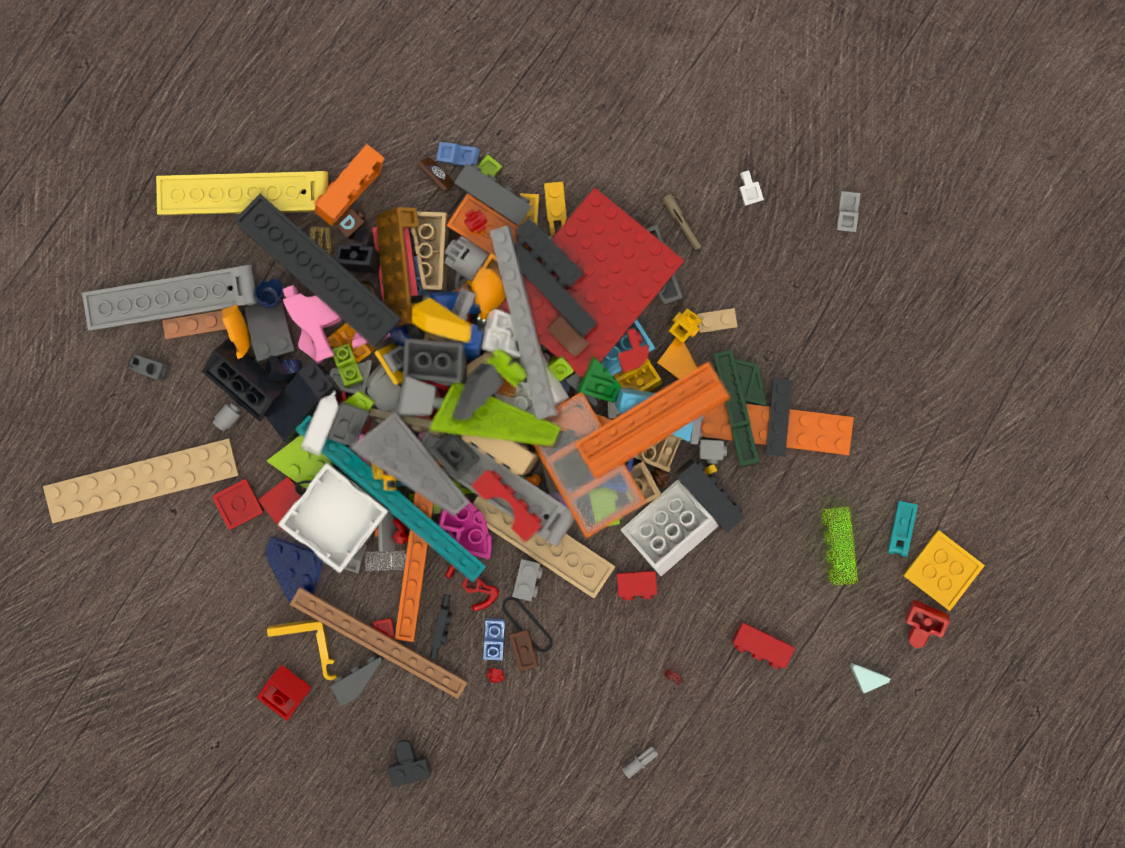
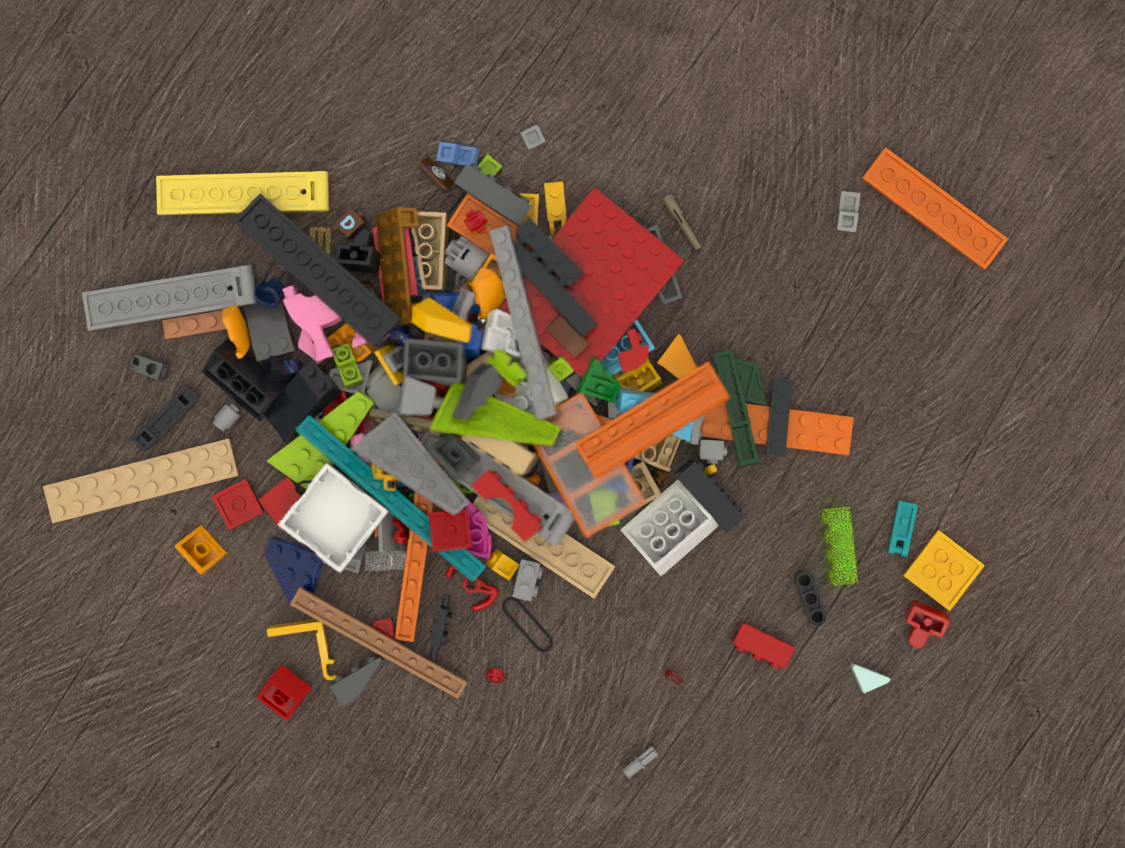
(165, 419): none -> black slope
(200, 550): none -> light orange slope
(320, 425): white piece -> none
(348, 424): dark grey plate -> none
(349, 185): orange wedge -> none
(408, 767): black brick -> none
(449, 531): none -> red plate
(494, 639): medium blue slope -> none
(502, 564): none -> yellow bracket
(523, 650): reddish brown plate -> none
(533, 137): none -> light grey plate
(636, 584): red brick -> none
(685, 325): yellow brick -> none
(717, 320): tan plate -> none
(750, 191): white plate -> none
(816, 605): none -> black beam
(934, 208): none -> orange plate

